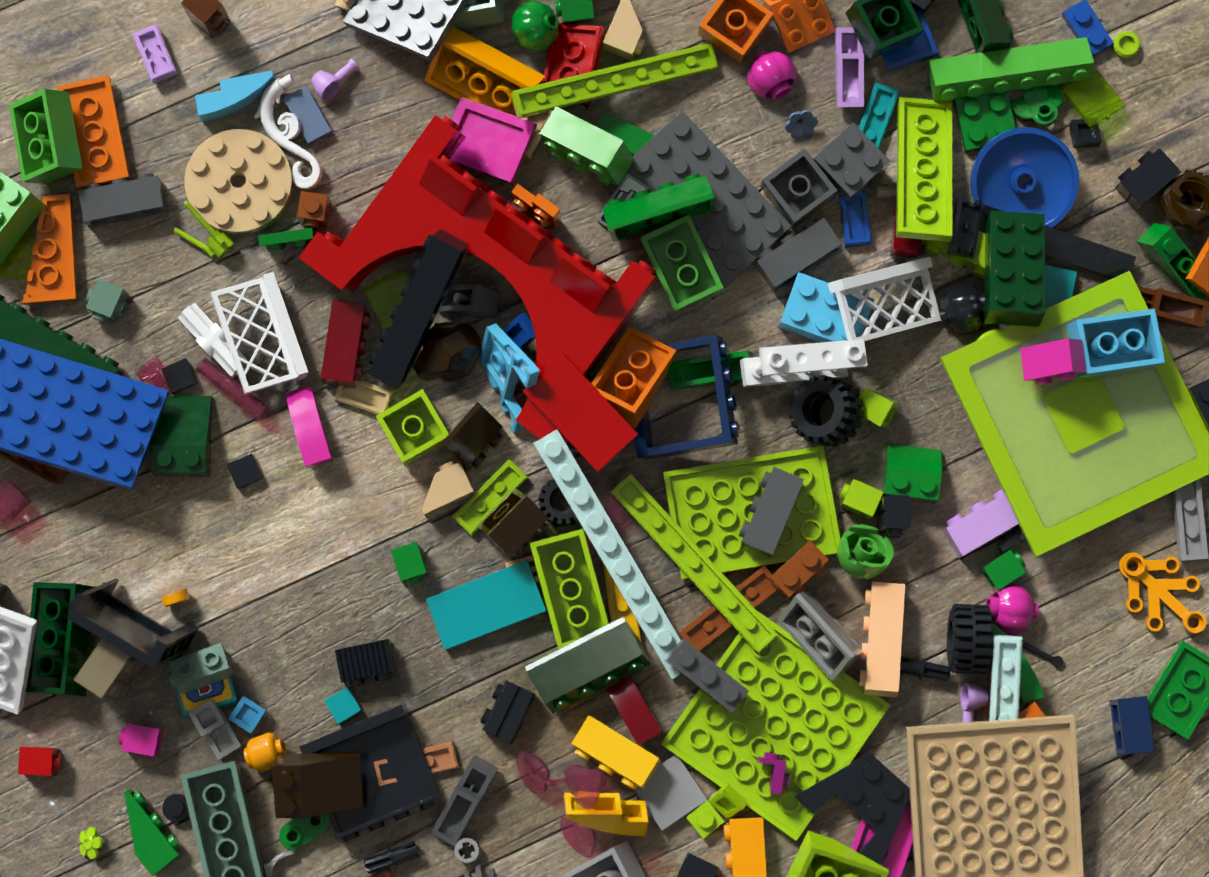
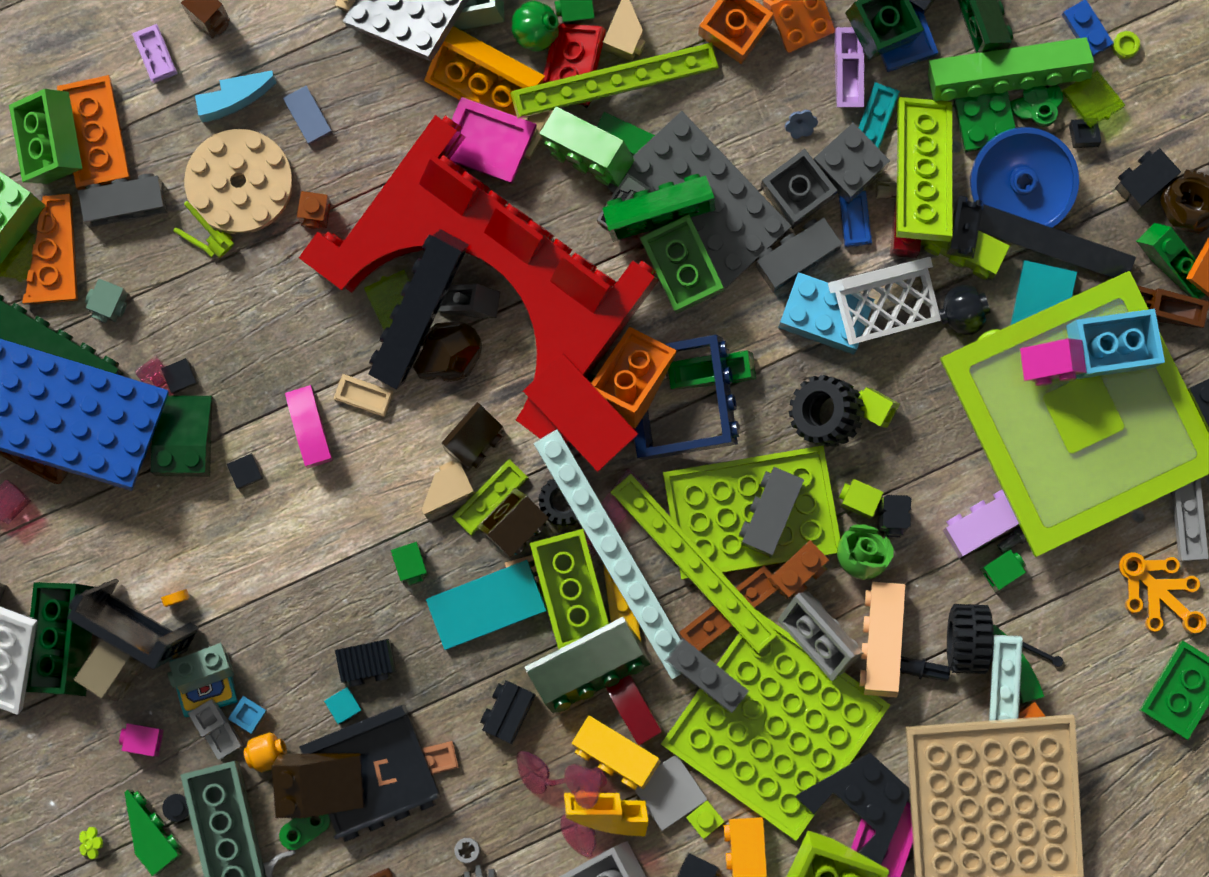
(39, 761): red brick -> none
(209, 337): white piece -> none
(232, 388): clear pink pin -> none
(277, 241): green plate -> none
(282, 333): white fence -> none
(293, 127): white plant -> none
(327, 84): lavender bar -> none
(345, 344): dark red brick -> none
(391, 857): black axle -> none
(413, 427): lime brick -> none
(464, 800): dark grey slope -> none
(503, 364): medium azure wing -> none
(520, 331): blue tile -> none
(545, 211): orange plate -> none
(727, 801): lime tile -> none
(771, 75): dark pink plant -> none
(779, 778): magenta bracket -> none
(803, 361): white fence -> none
(912, 473): green slope -> none
(972, 698): lavender bar -> none
(1012, 609): dark pink plant -> none
(1015, 268): dark green brick -> none
(1131, 725): dark blue hinge -> none

